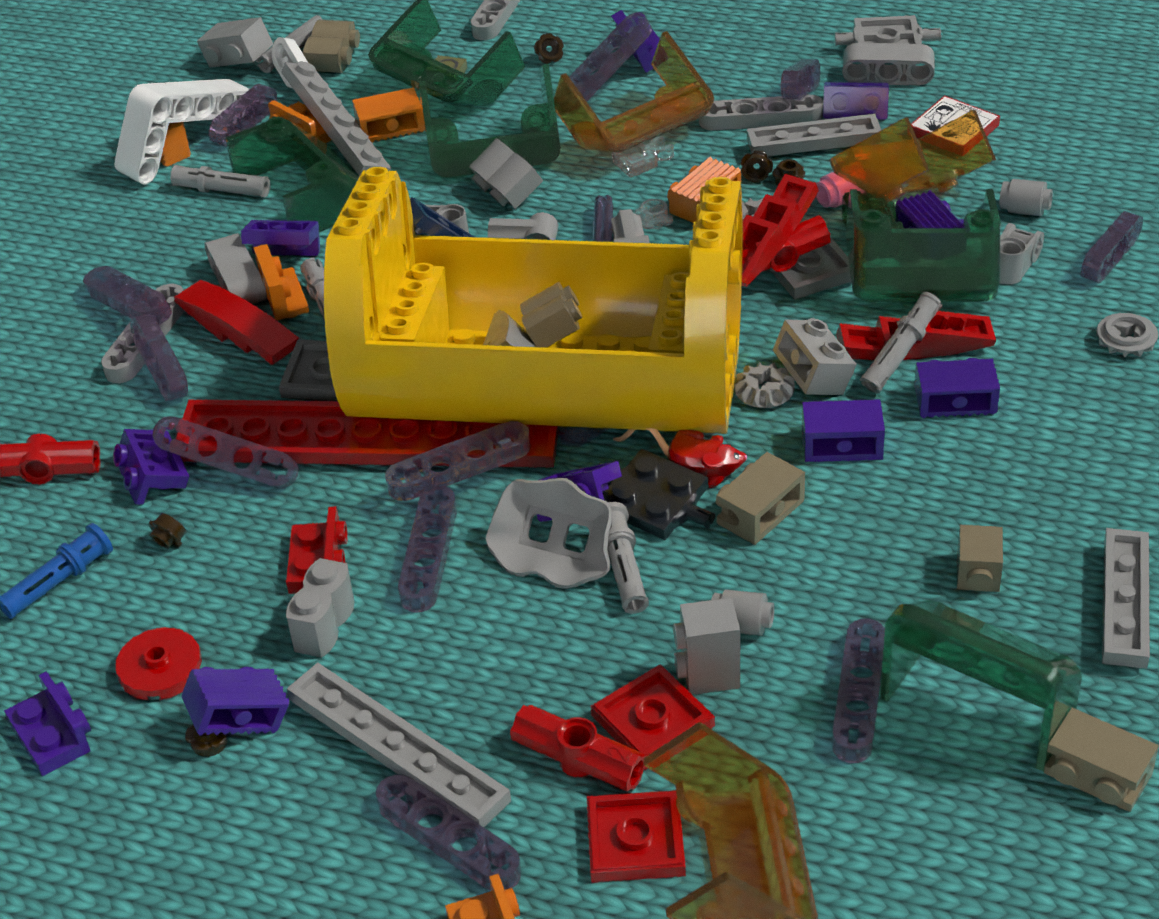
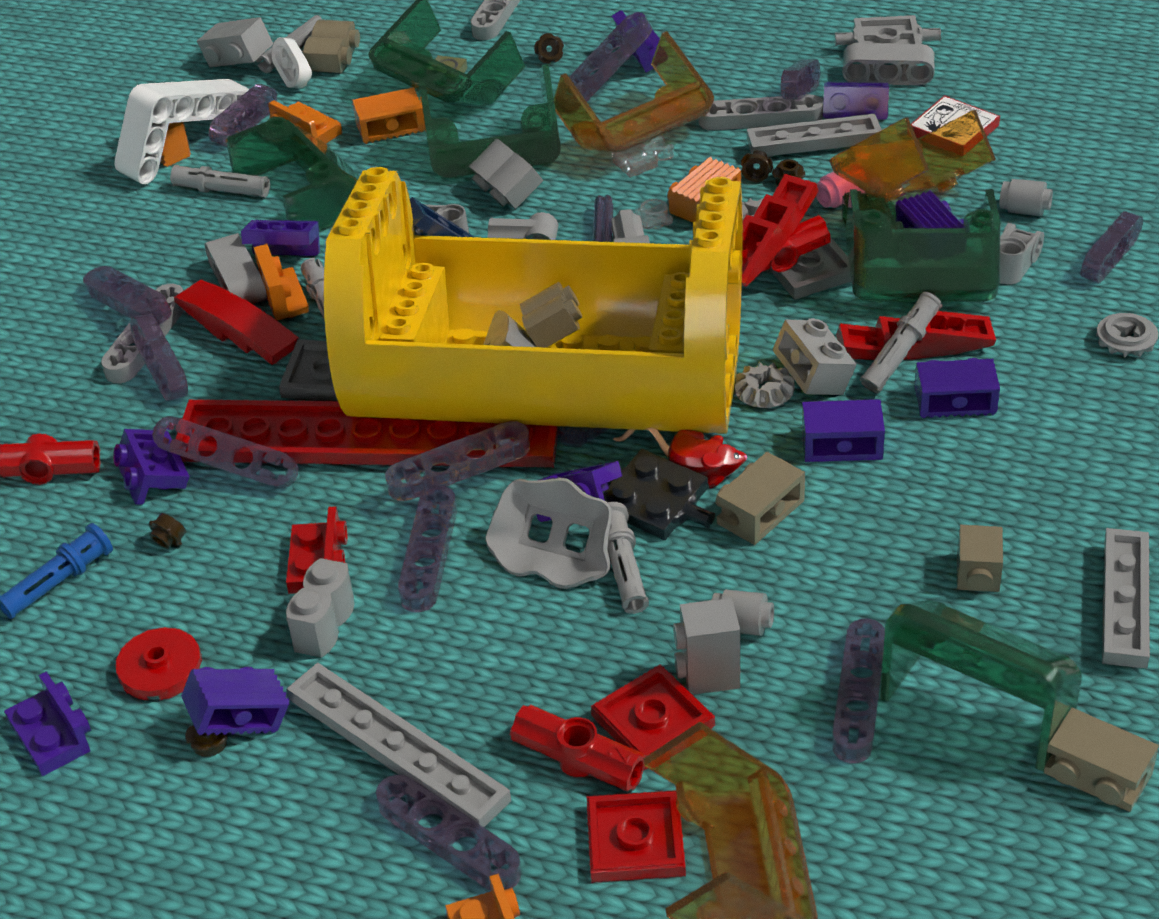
(333, 117): light grey plate -> none

